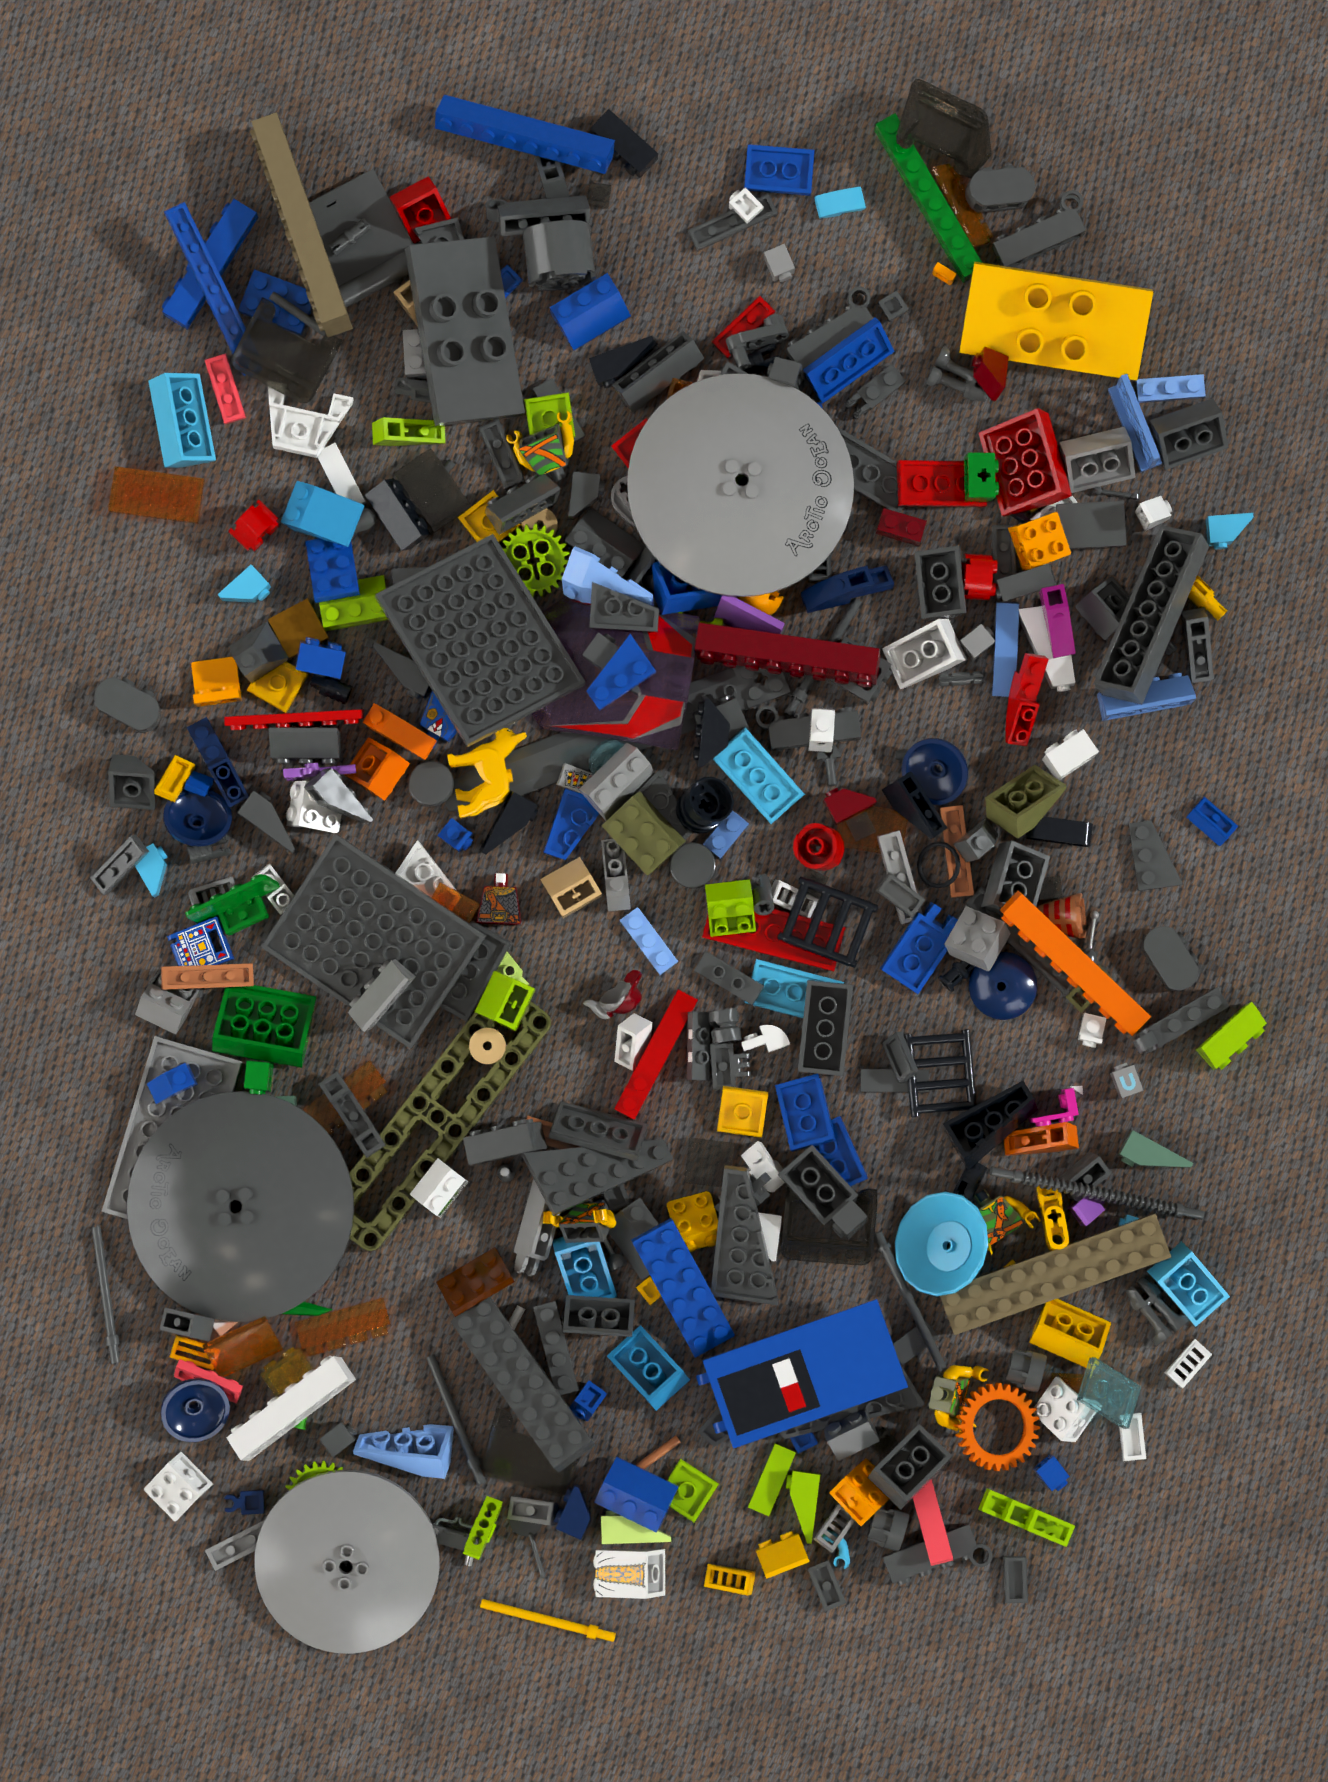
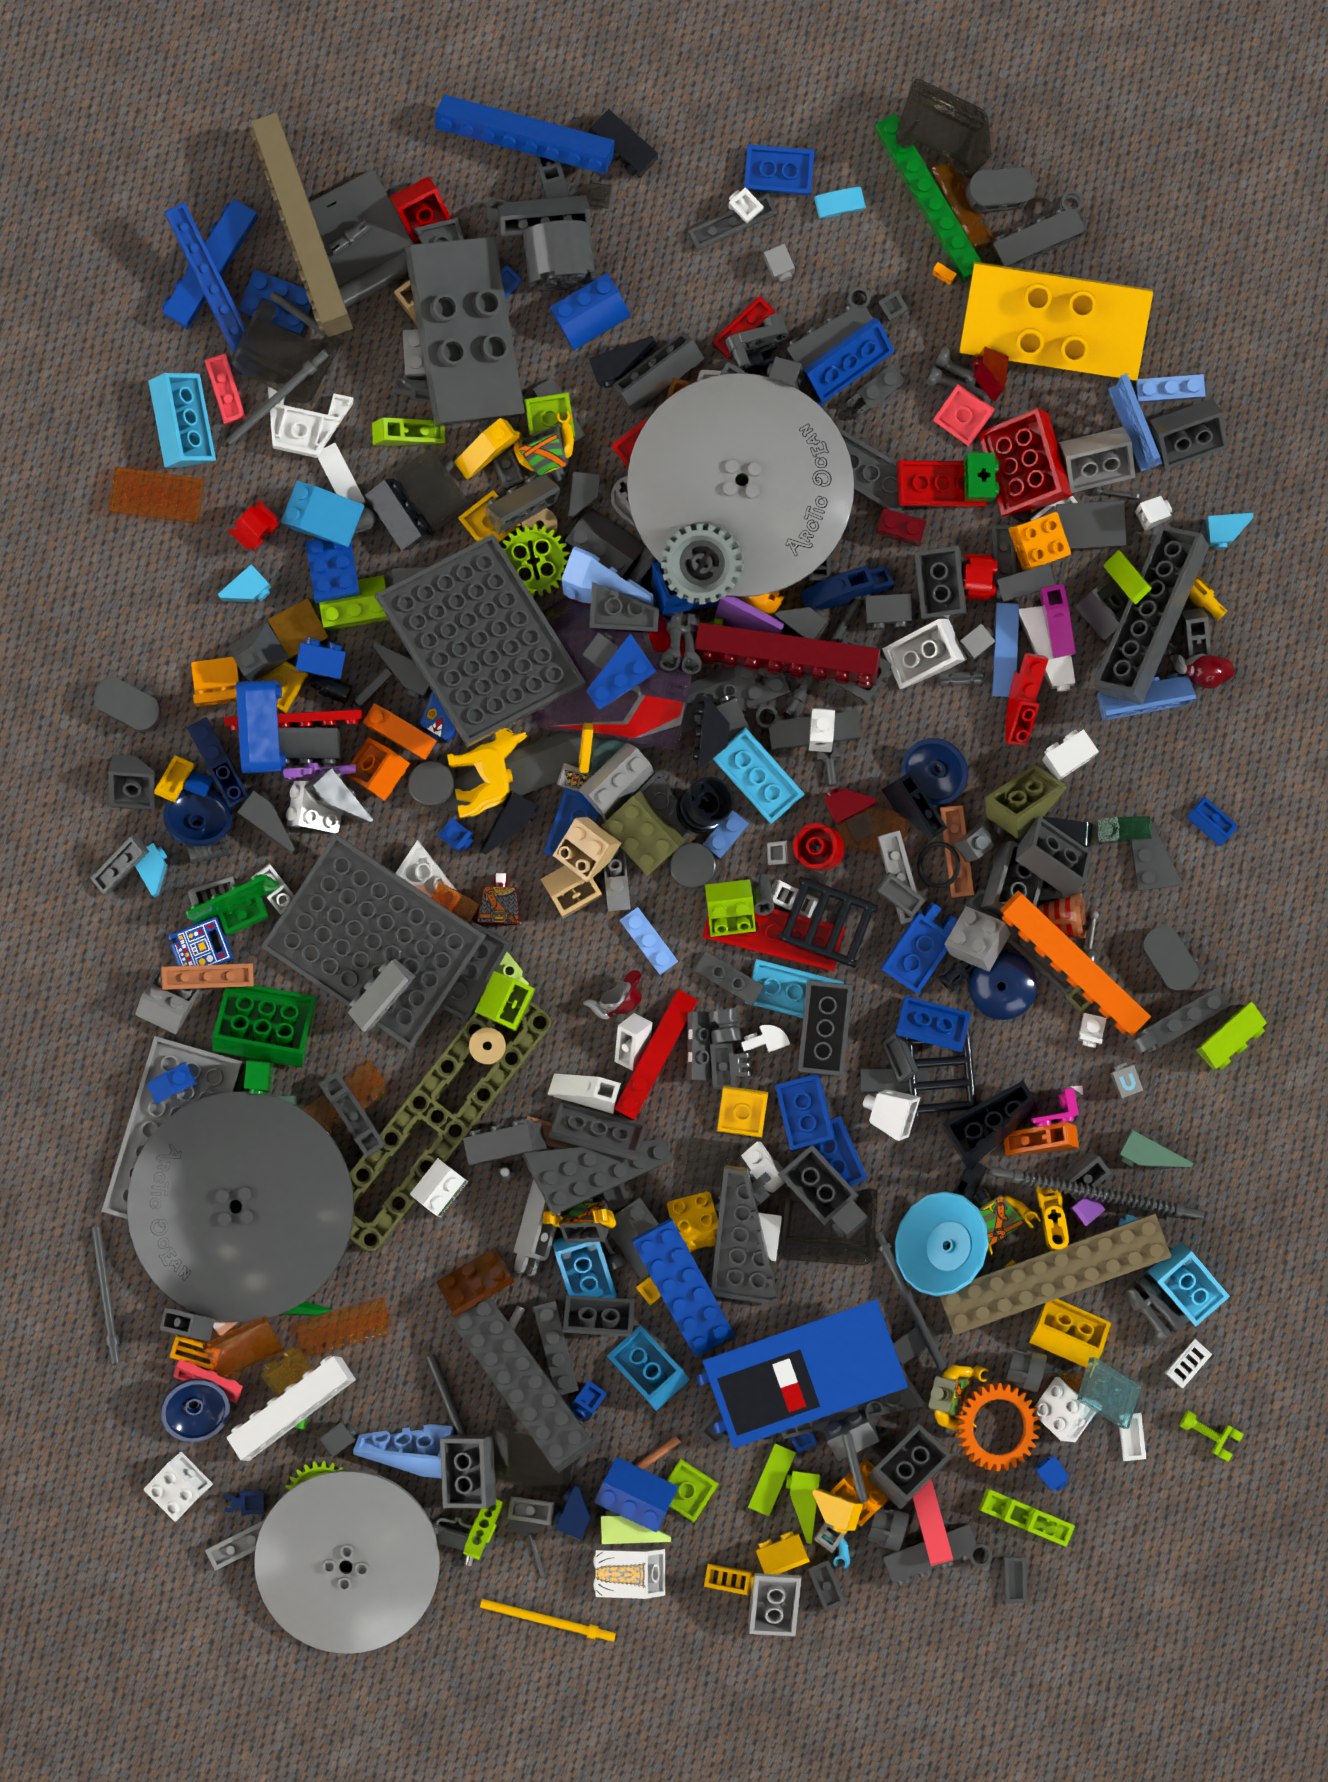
(259, 727): none -> blue windscreen
(309, 367): none -> dark grey bar
(373, 688): none -> dark grey tile
(468, 1471): none -> dark grey brick
(486, 447): none -> yellow slope
(585, 748): none -> yellow tile
(586, 848): none -> tan slope
(586, 1090): none -> white slope
(671, 658): none -> dark grey piece
(681, 548): none -> light grey wheel
(774, 1604): none -> light grey slope
(780, 853): none -> light grey slope
(803, 621): none -> dark grey slope
(838, 1510): none -> yellow slope
(855, 1469): none -> dark grey bar
(888, 610): none -> dark grey brick
(892, 1112): none -> white torso
(933, 1023): none -> blue plate
(963, 414): none -> coral tile
(1054, 857): none -> dark grey slope
(1124, 829): none -> clear green slope
(1127, 577): none -> lime tile
(1189, 1421): none -> lime bar
(1204, 669): none -> dark red hair

